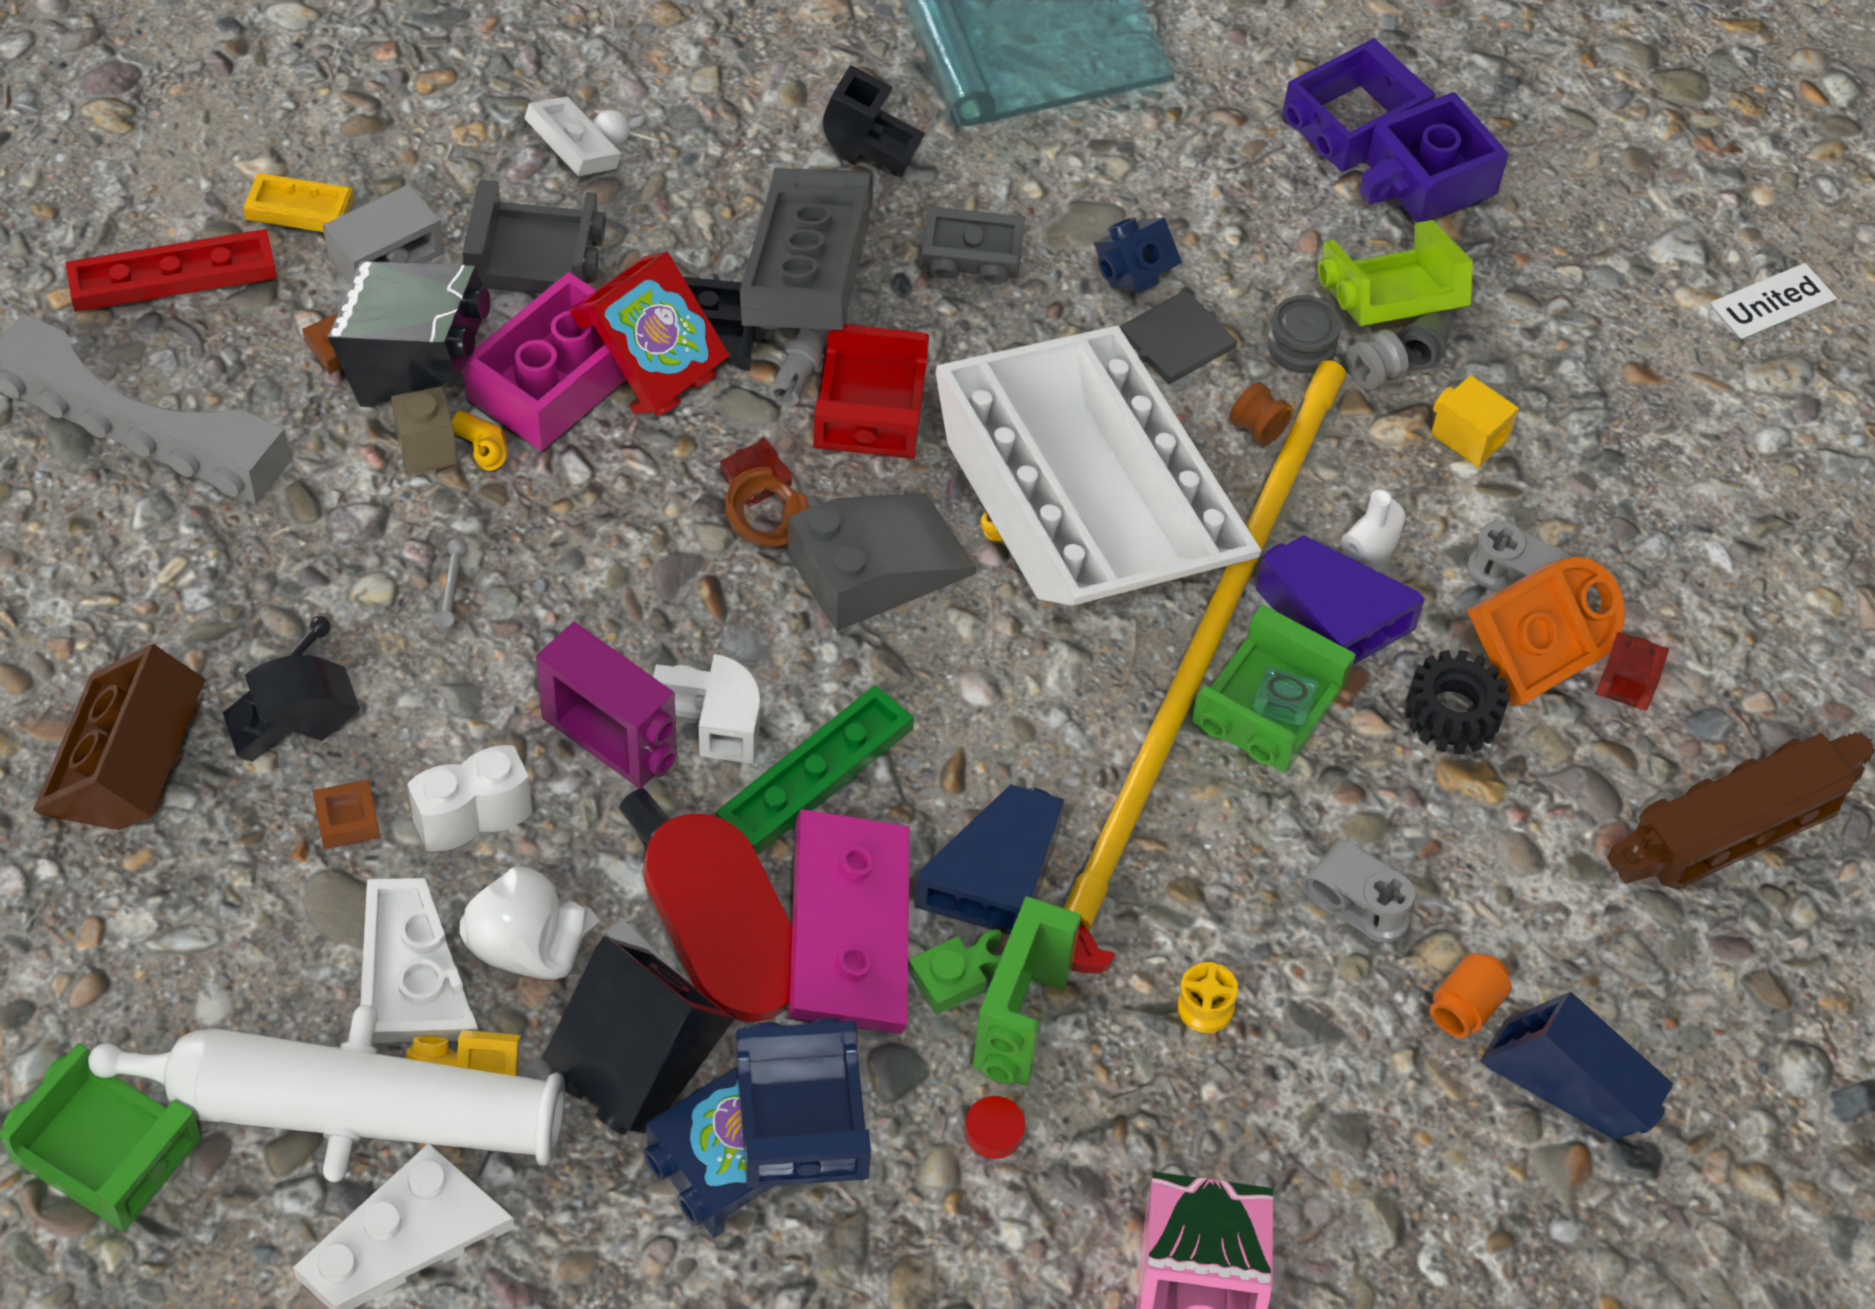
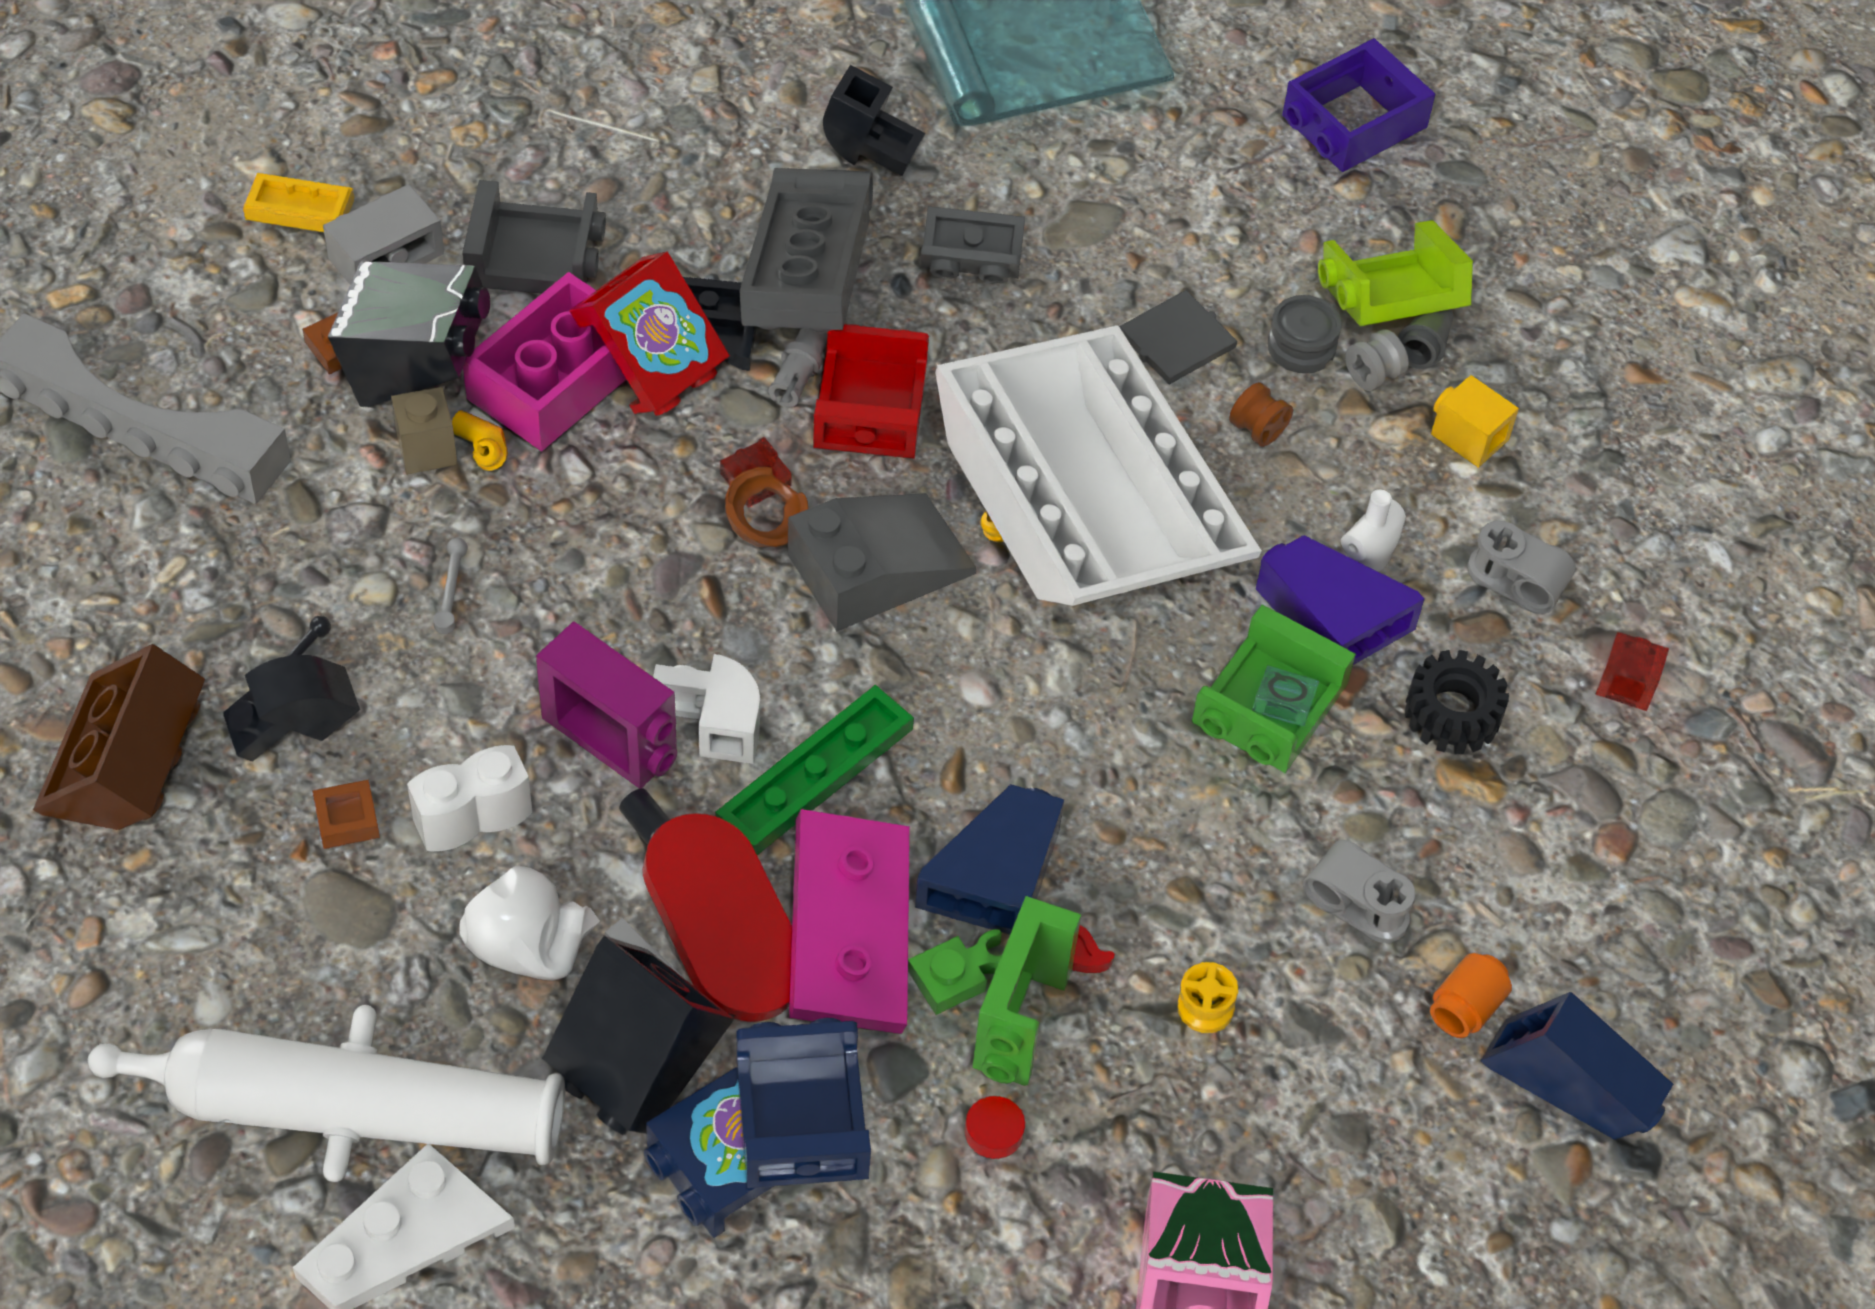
(98, 1139): bright green panel -> none
(170, 270): red plate -> none
(409, 965): white wing -> none
(475, 1051): yellow plate -> none
(579, 142): white plate -> none
(1093, 882): yellow piece -> none
(1137, 253): dark blue brick -> none
(1433, 159): dark purple hinge -> none
(1544, 628): orange plate -> none
(1742, 811): reddish brown hinge -> none
(1773, 300): white sticker -> none

